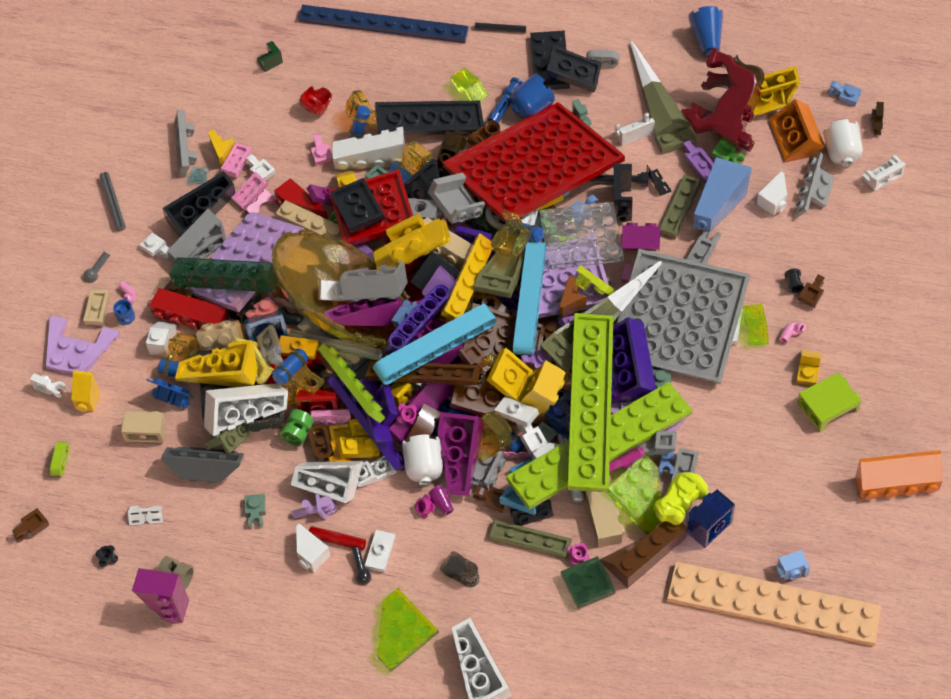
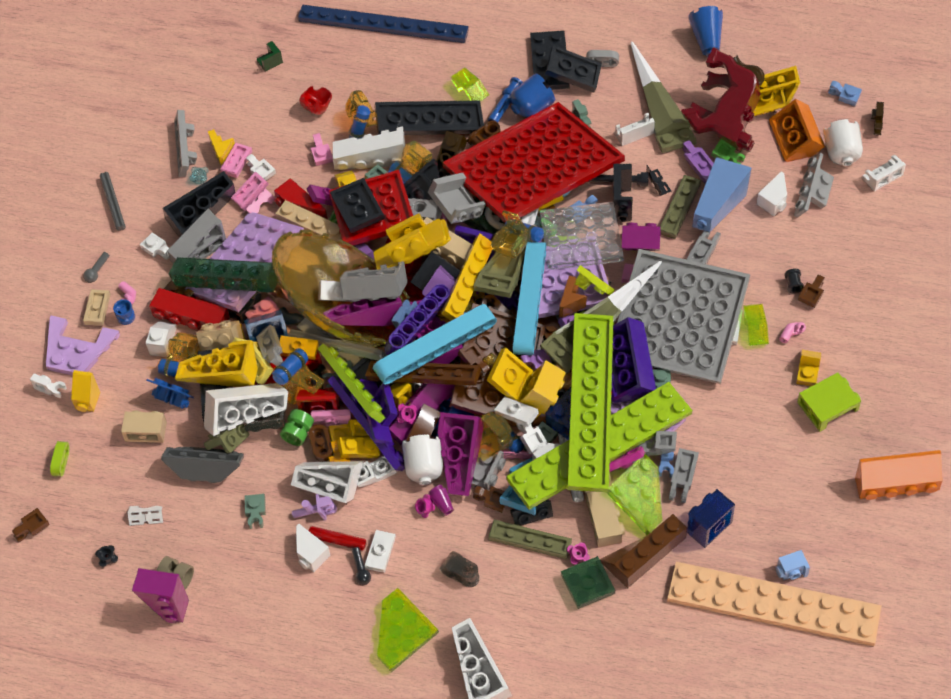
(500, 27): black bar -> none
(682, 493): neon yellow animal -> none

